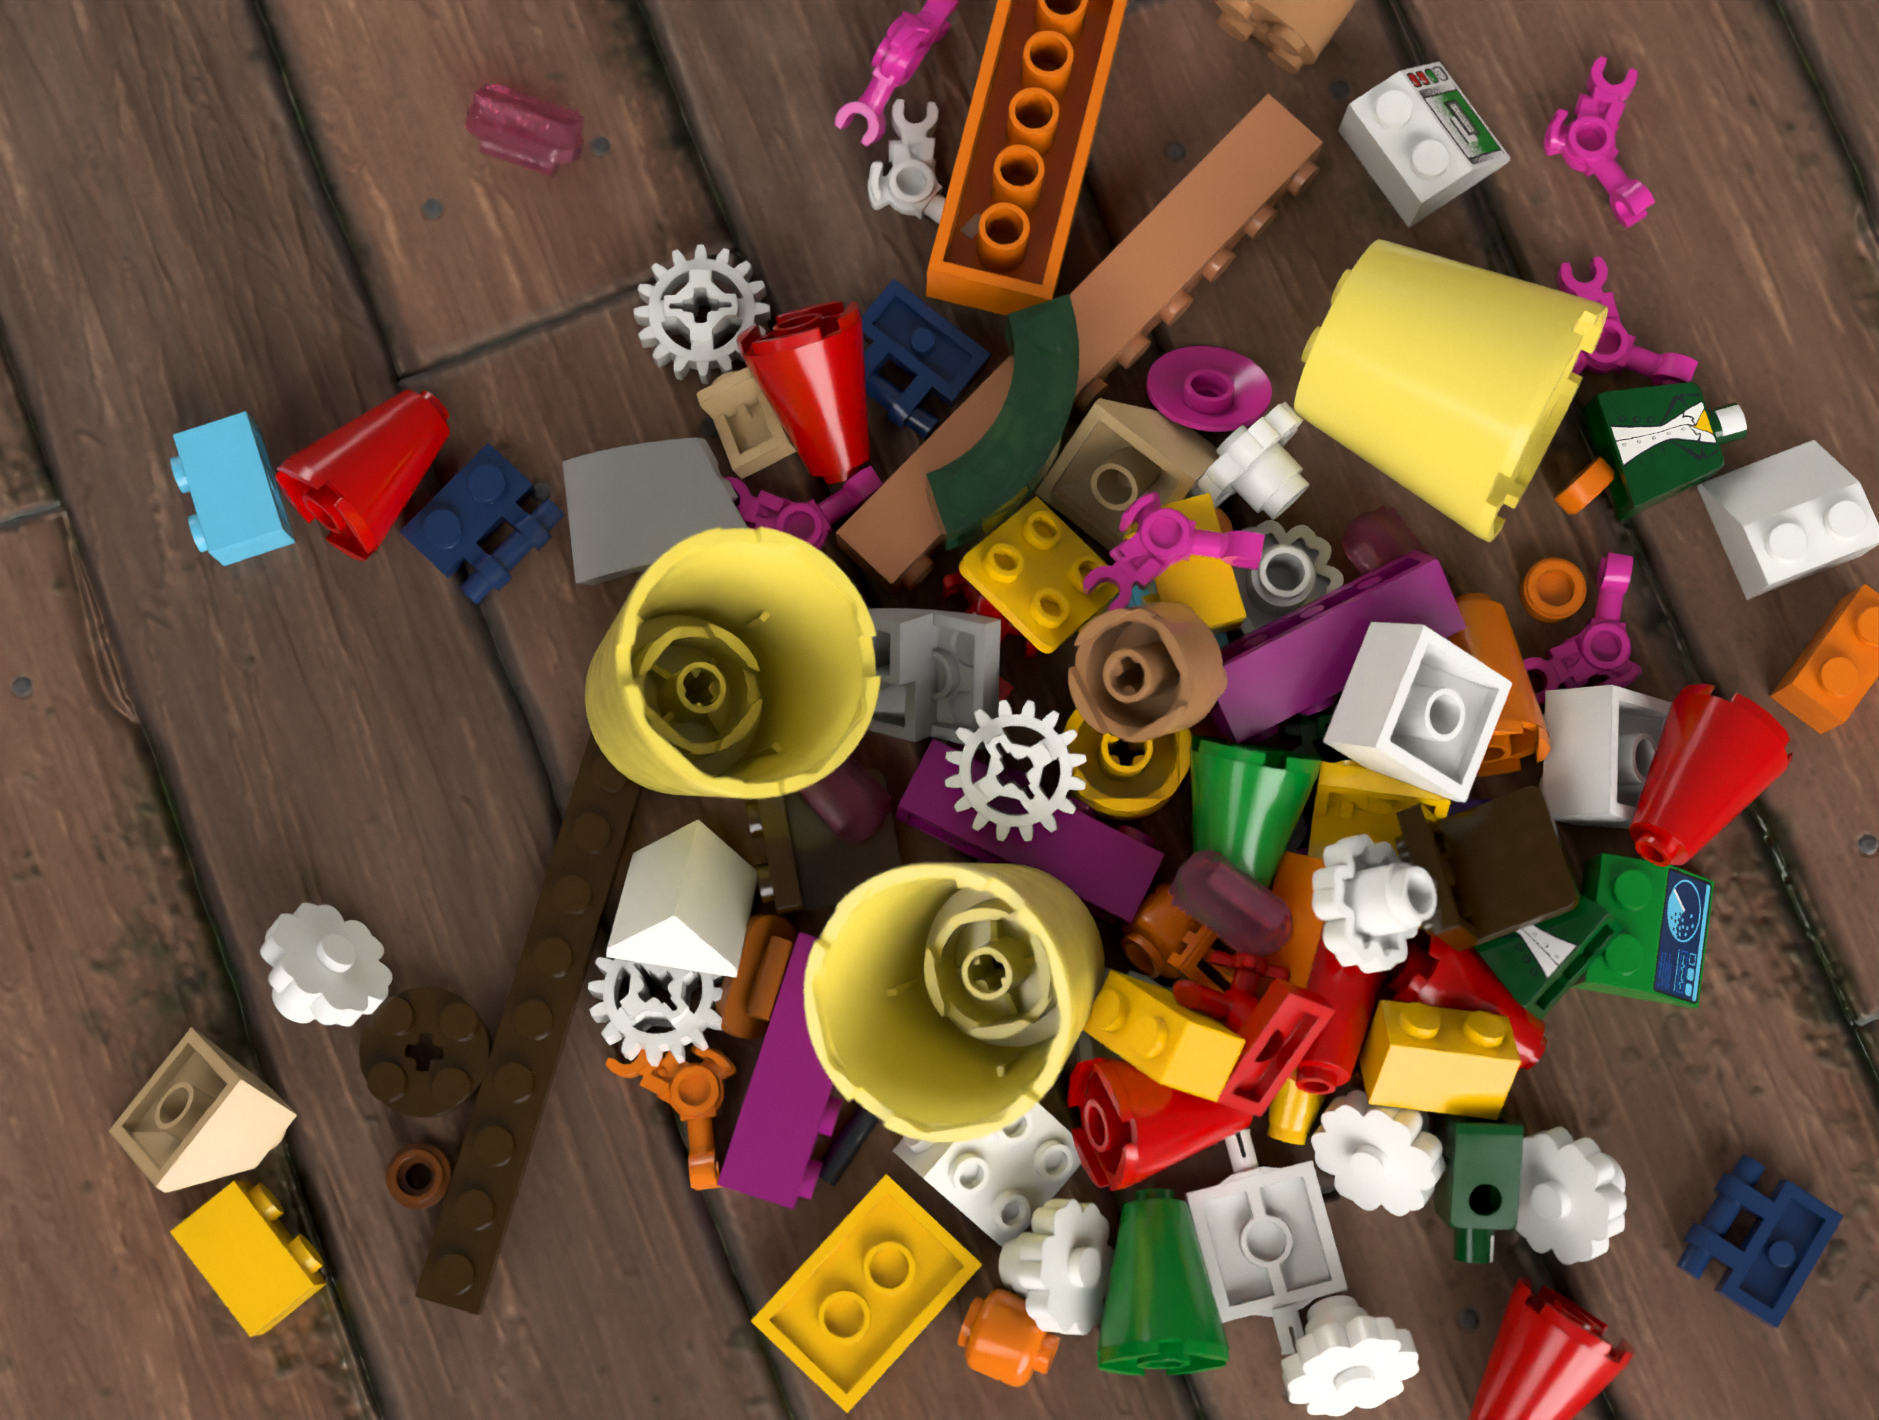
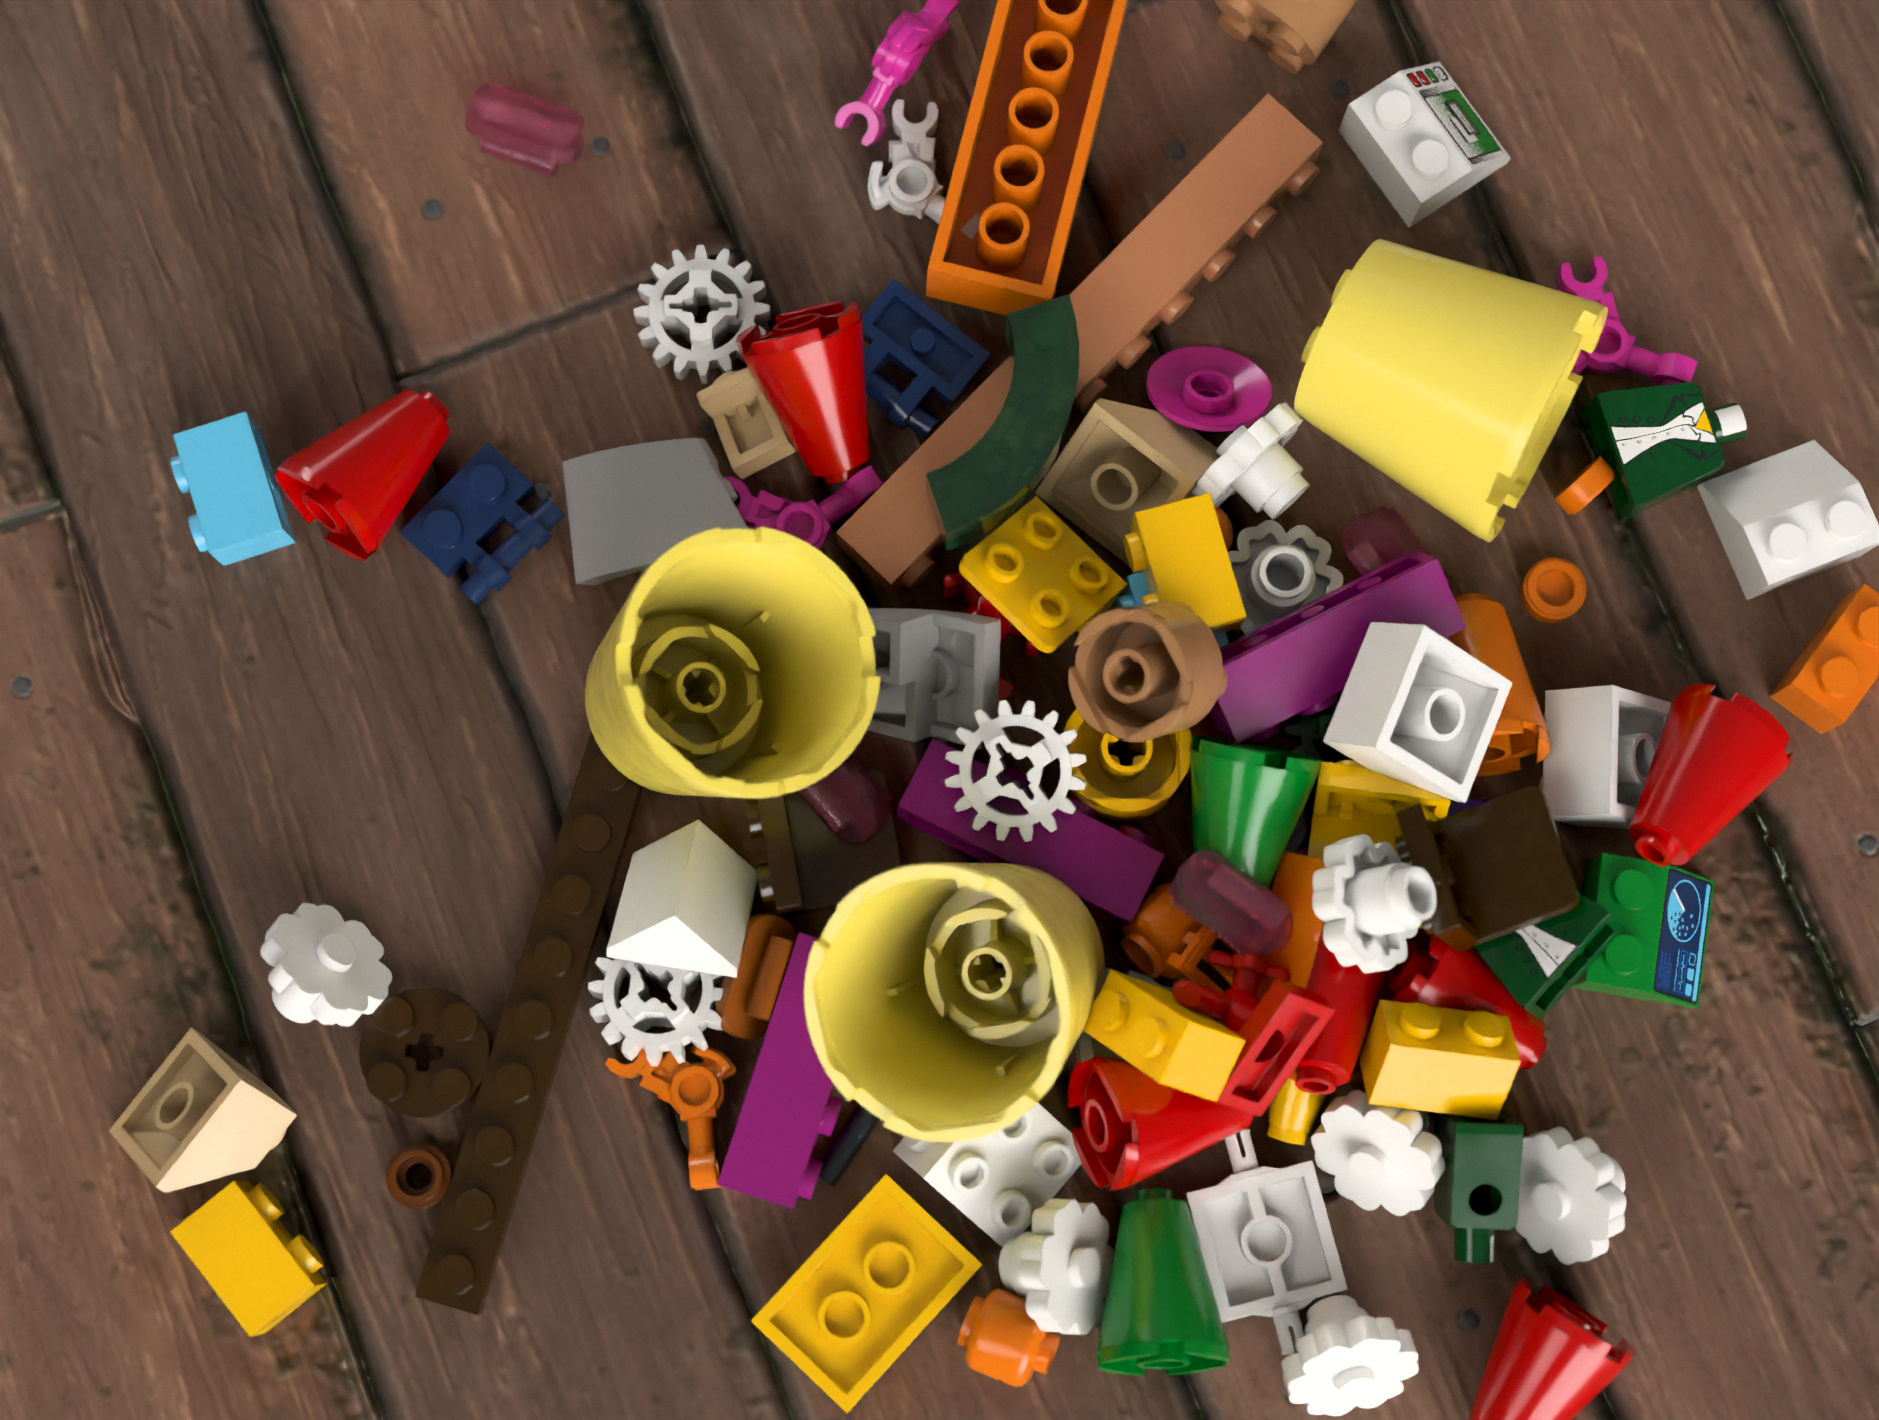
(1164, 540): dark pink piece -> none
(1590, 143): dark pink piece -> none
(1601, 646): dark pink piece -> none
(1777, 1250): dark blue plate -> none

